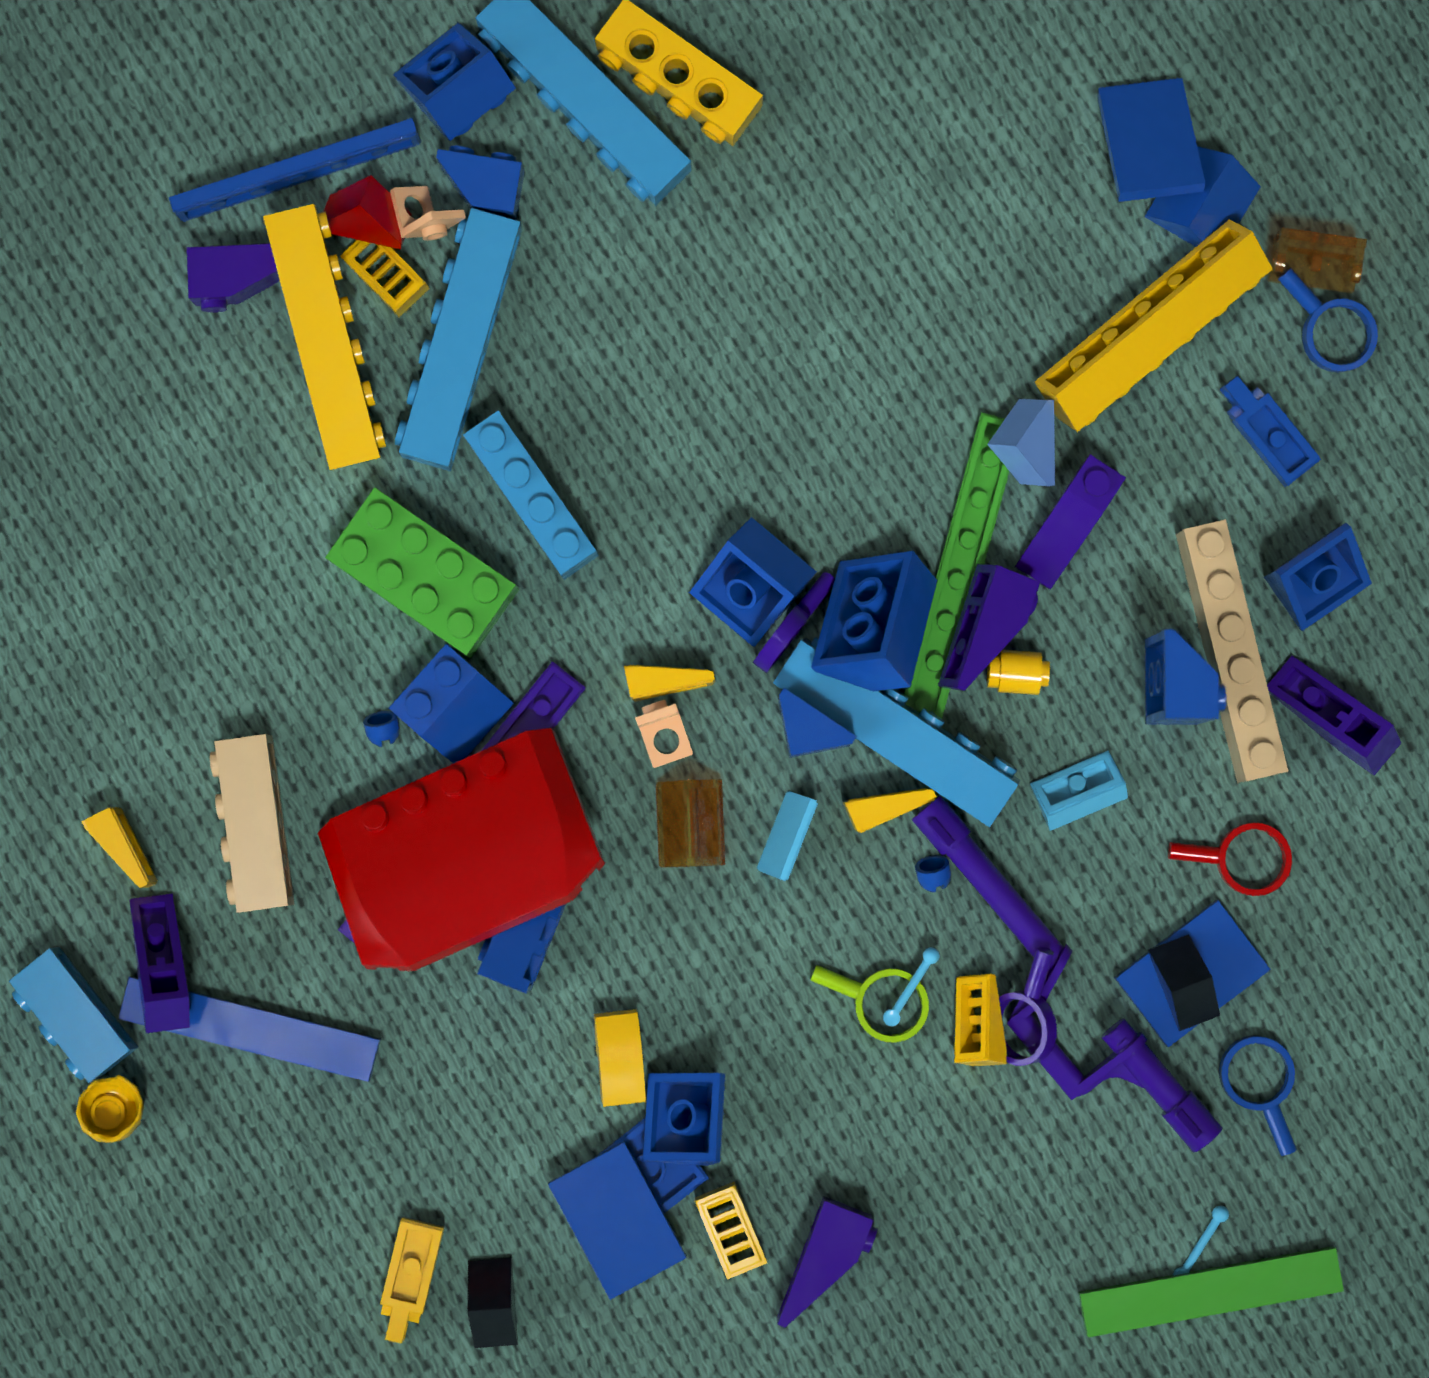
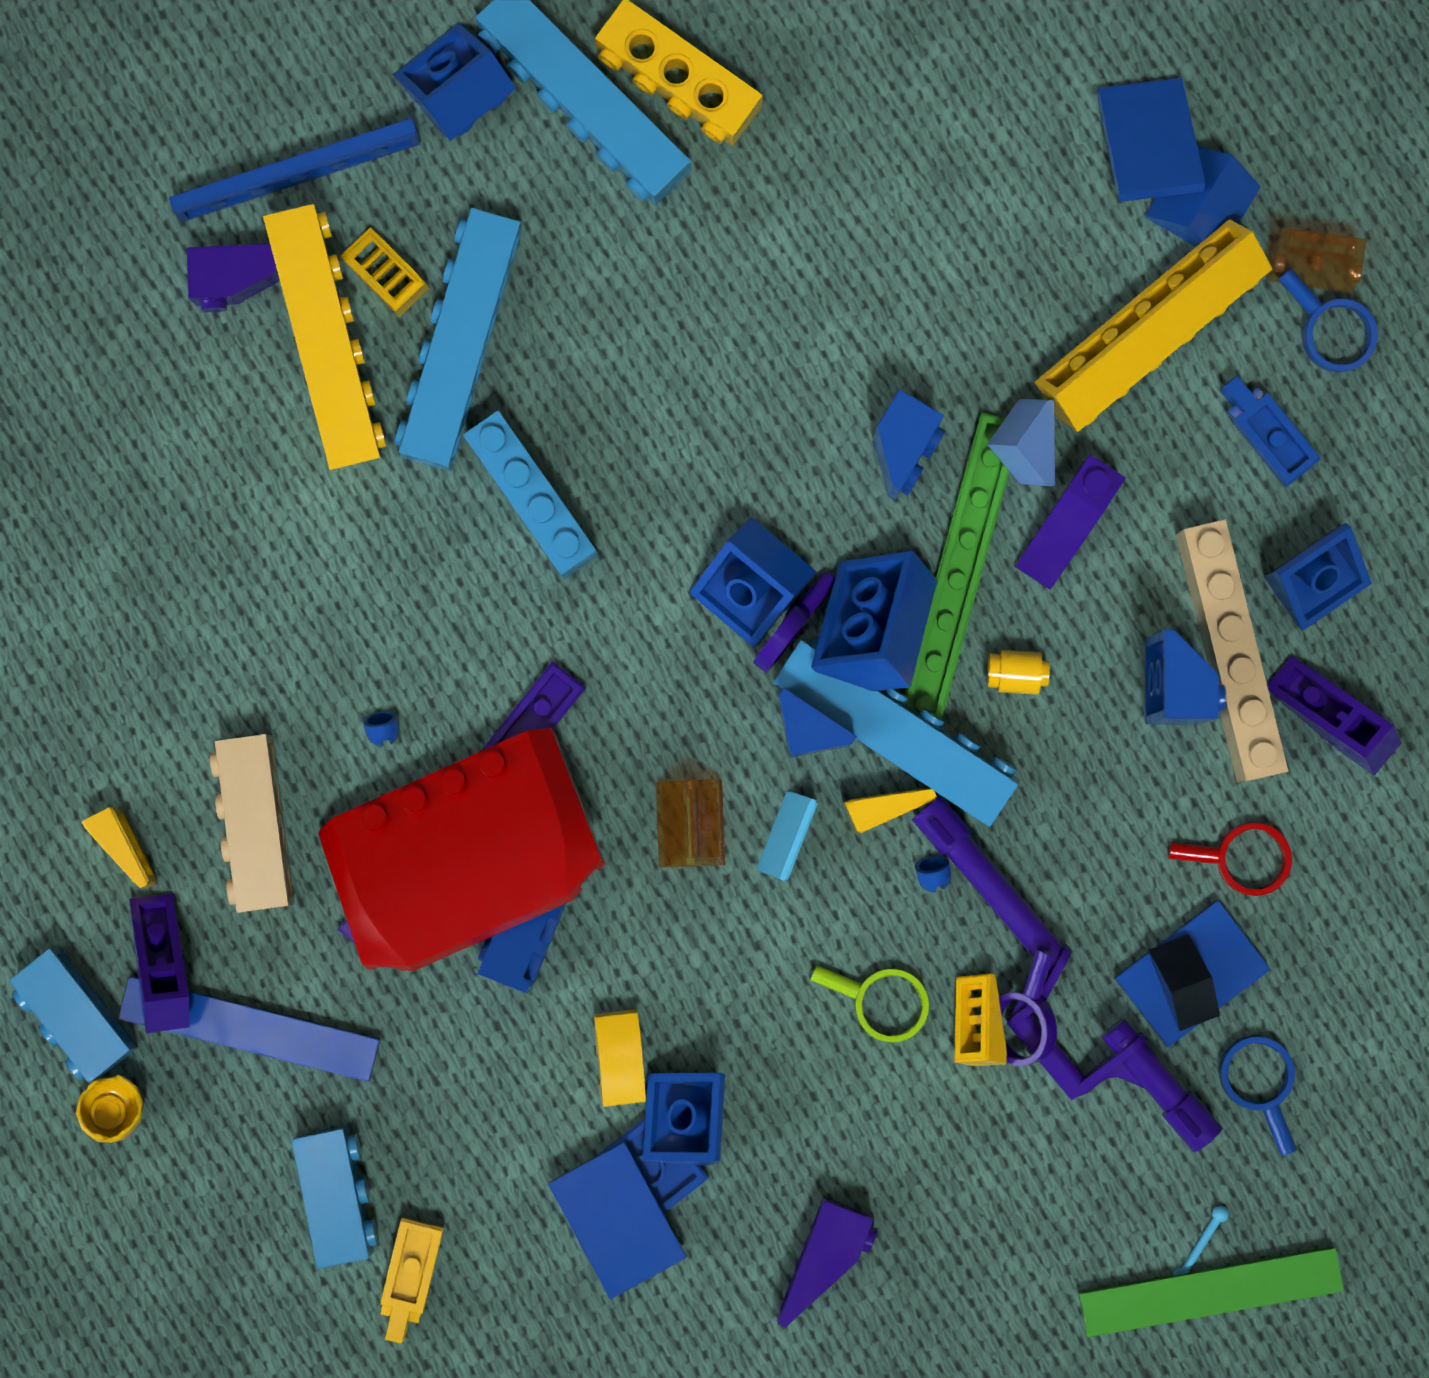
(335, 1196): none -> dark azure brick
(364, 214): red slope -> none
(422, 573): bright green brick -> none
(431, 224): light nougat bracket -> none
(451, 705): blue slope -> none
(483, 181): blue slope -> none
(492, 1302): black slope -> none
(656, 681): yellow slope -> none
(659, 717): light nougat bracket -> none
(718, 1197): yellow slope -> none
(891, 1016): medium azure hinge -> none
(901, 440): none -> blue slope
(990, 618): dark purple slope -> none
(1079, 790): medium azure slope -> none

